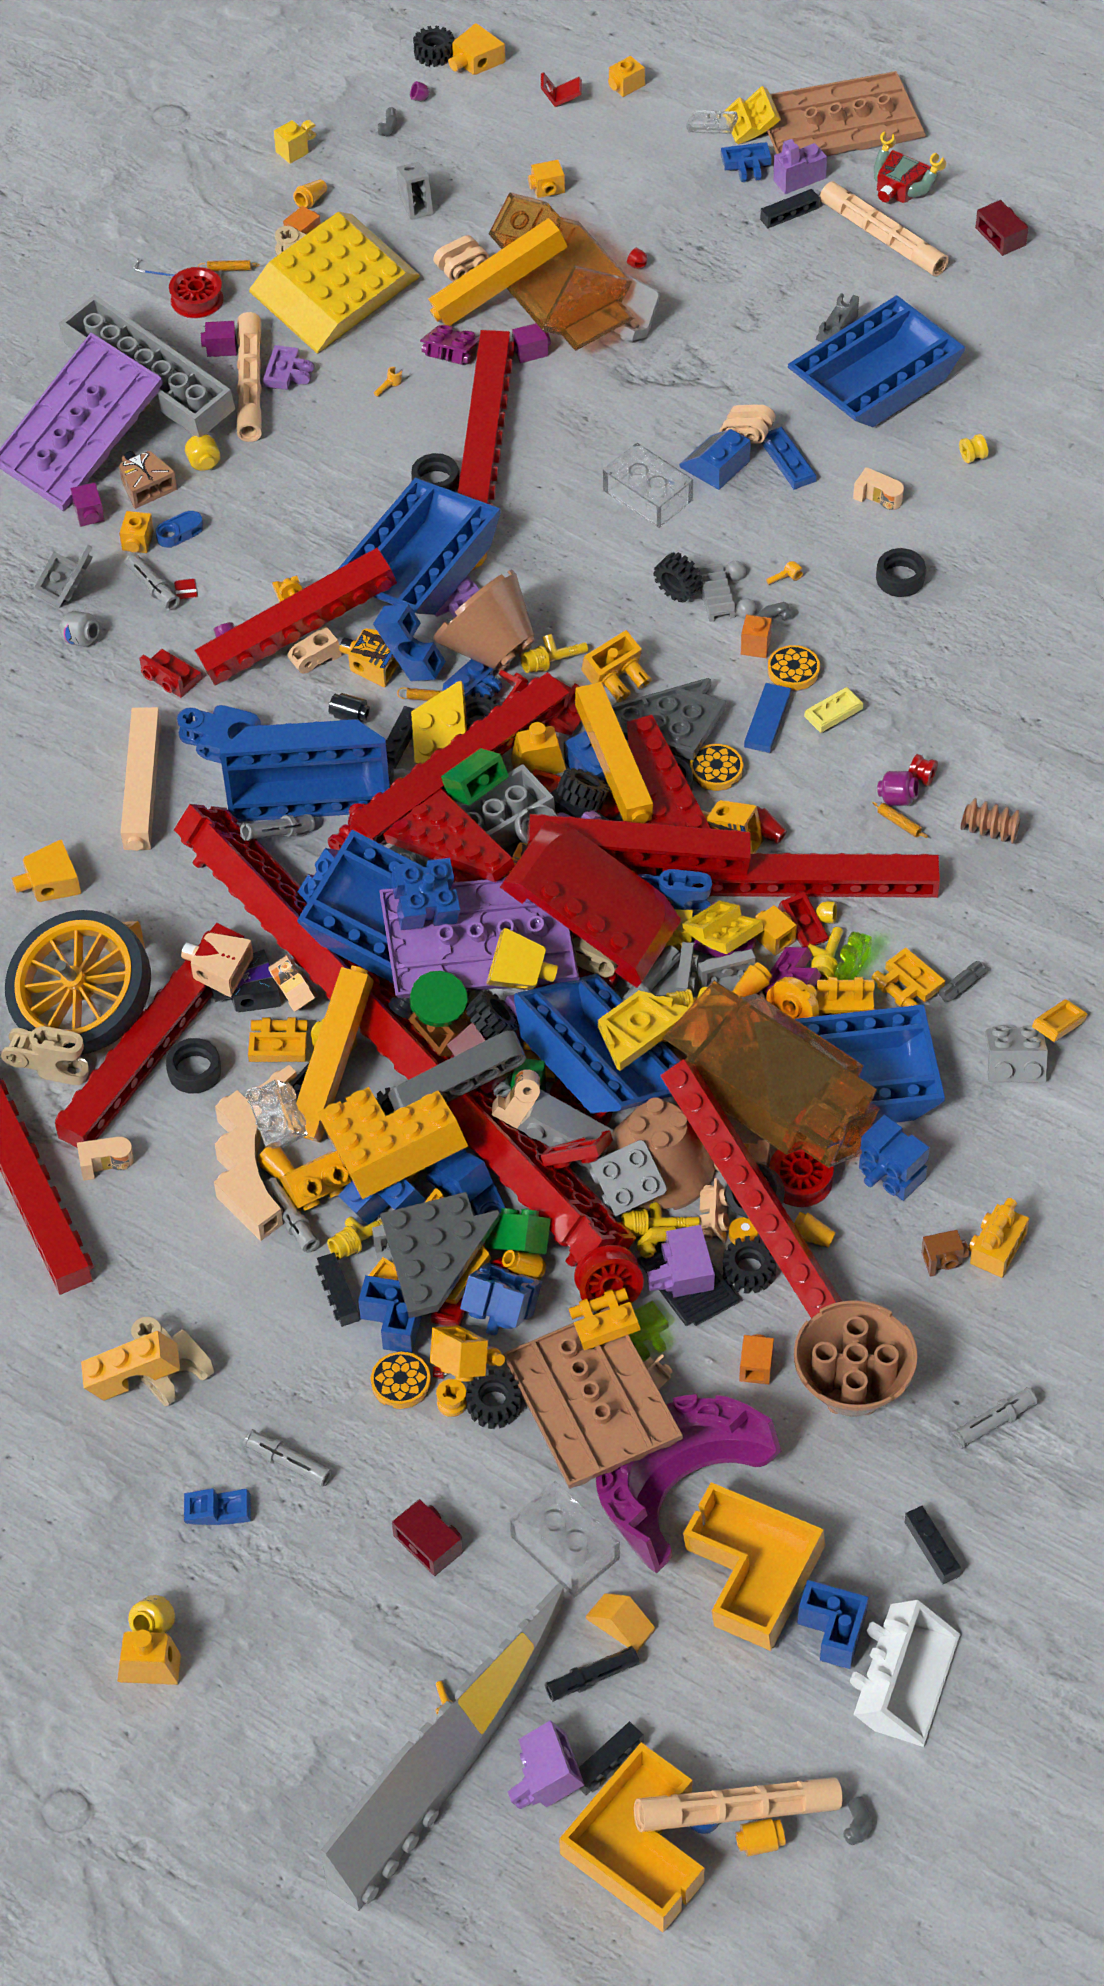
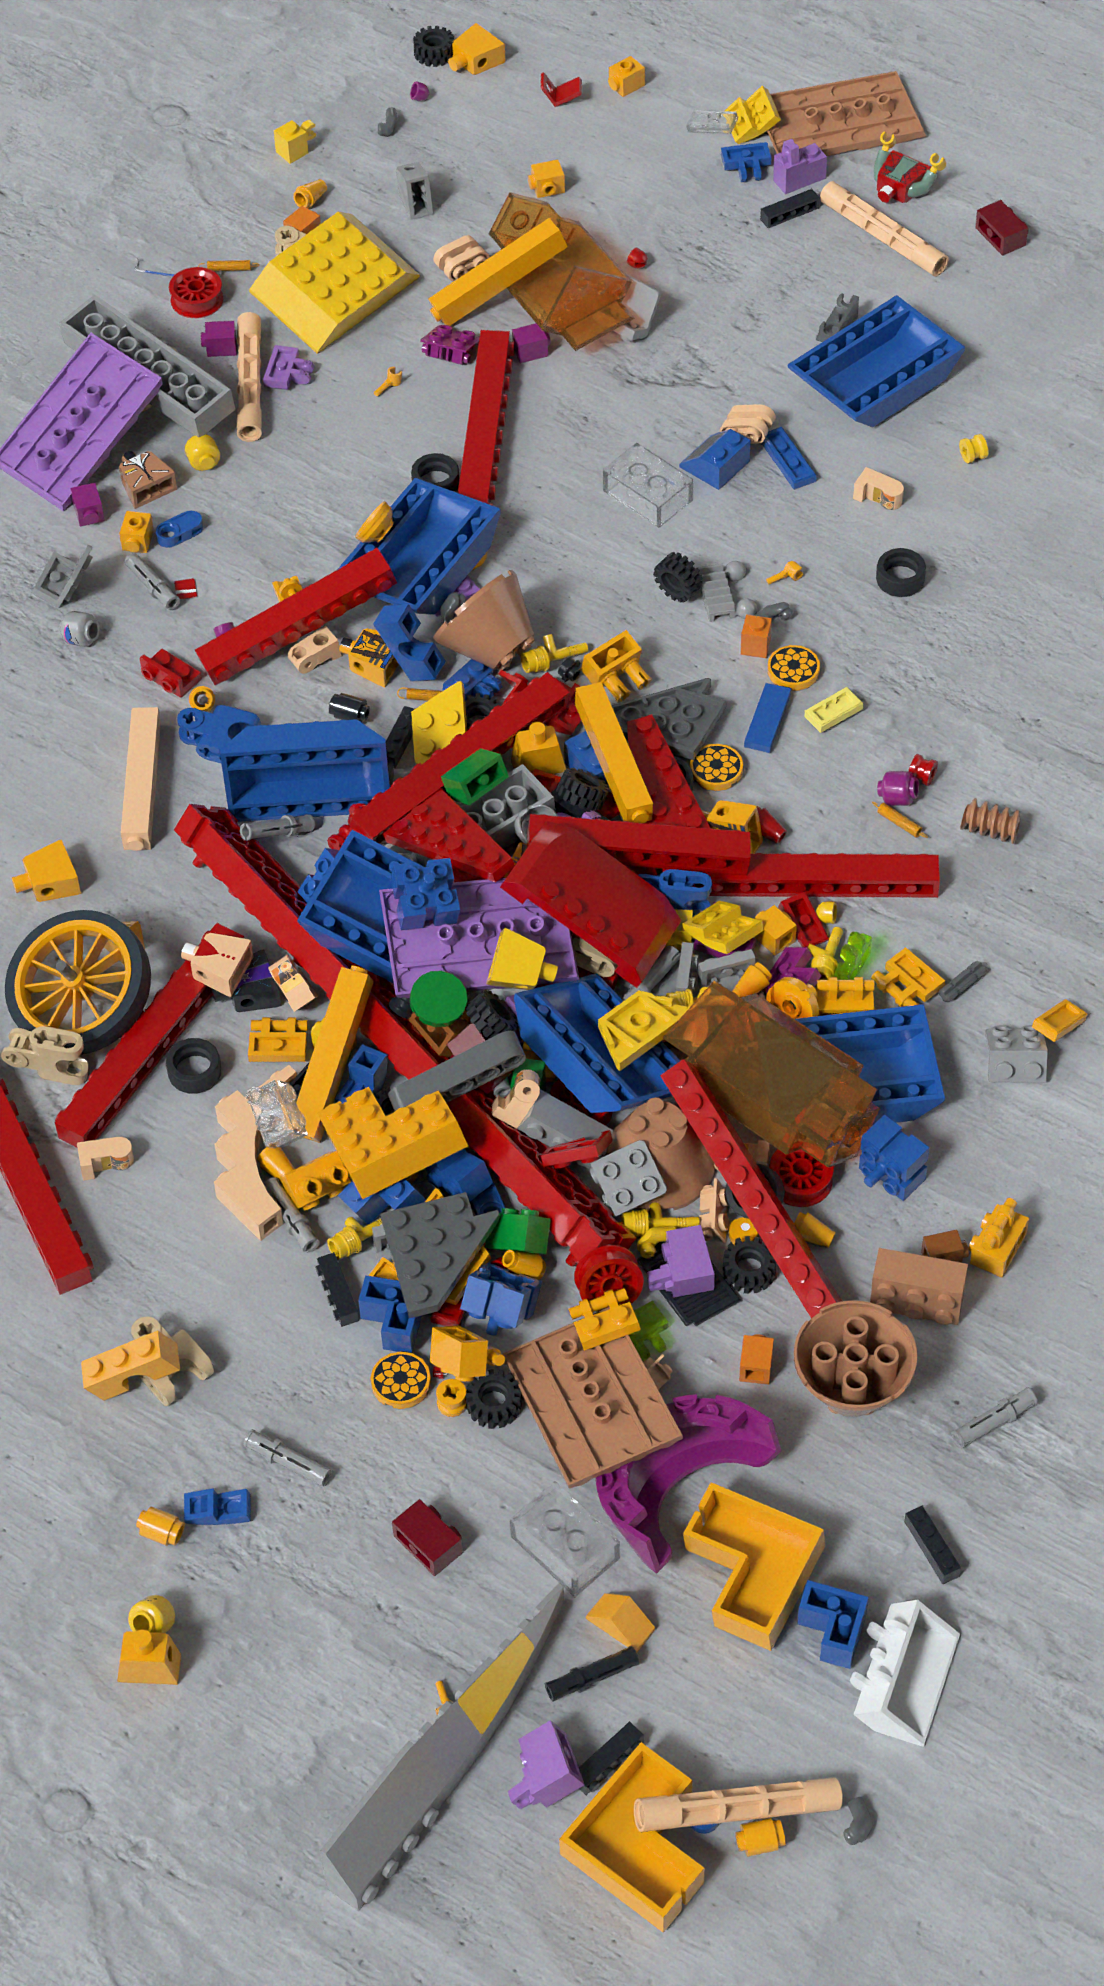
(160, 1526): none -> light orange brick
(196, 692): none -> light orange cone
(365, 1070): none -> blue brick
(376, 525): none -> light orange piece
(449, 606): none -> dark grey arm
(570, 669): none -> black plate
(919, 1286): none -> nougat brick

